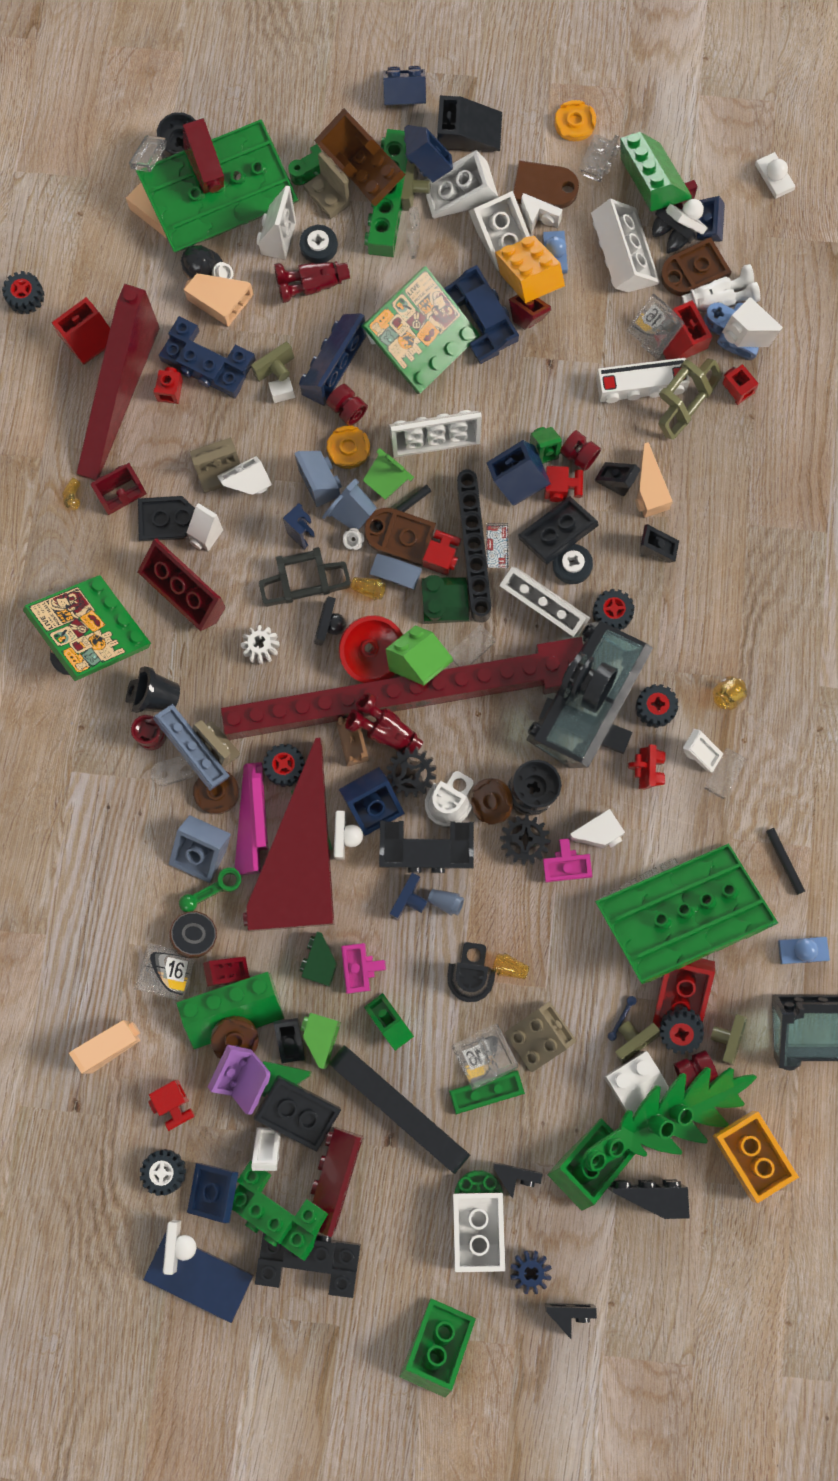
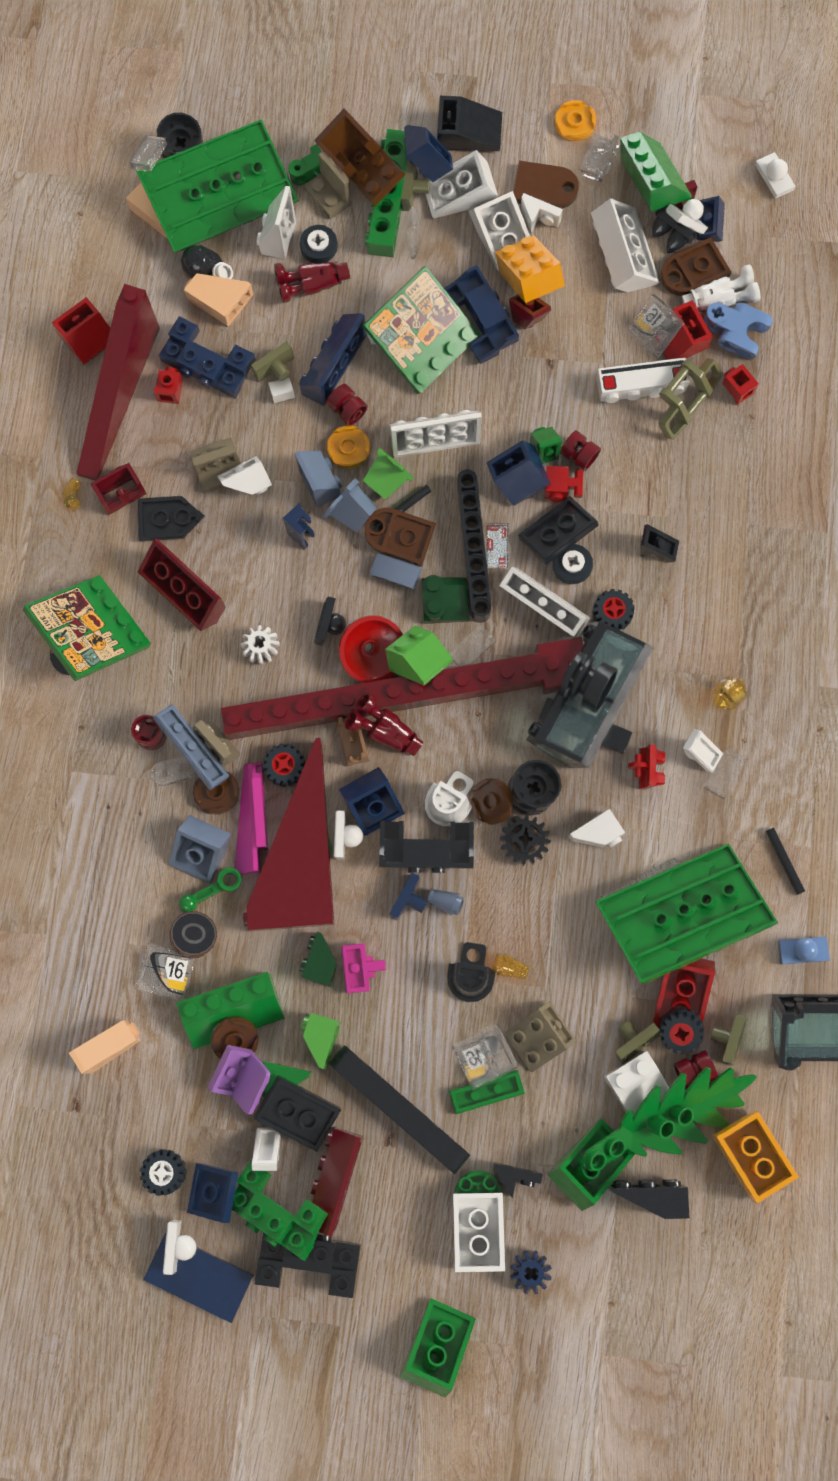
(23, 284): black wheel -> none
(152, 692): black container -> none
(169, 1099): red brick -> none
(202, 156): dark red slope -> none
(204, 528): white slope -> none
(226, 971): dark red tile -> none
(289, 1040): black slope -> none
(306, 592): pearl dark grey bar -> none
(347, 539): white plate -> none
(369, 587): clear yellow cone -> none
(389, 1022): green slope -> none
(404, 85): dark blue slope -> none
(405, 763): black gear -> none
(440, 556): red brick -> none
(556, 244): medium blue tile -> none
(563, 1314): black slope -> none
(567, 864): dark pink hinge -> none
(617, 476): black slope -> none
(631, 1001): dark blue hinge -> none
(652, 491): light nougat slope -> none
(654, 713): black wheel -> none
(751, 326): white slope -> none

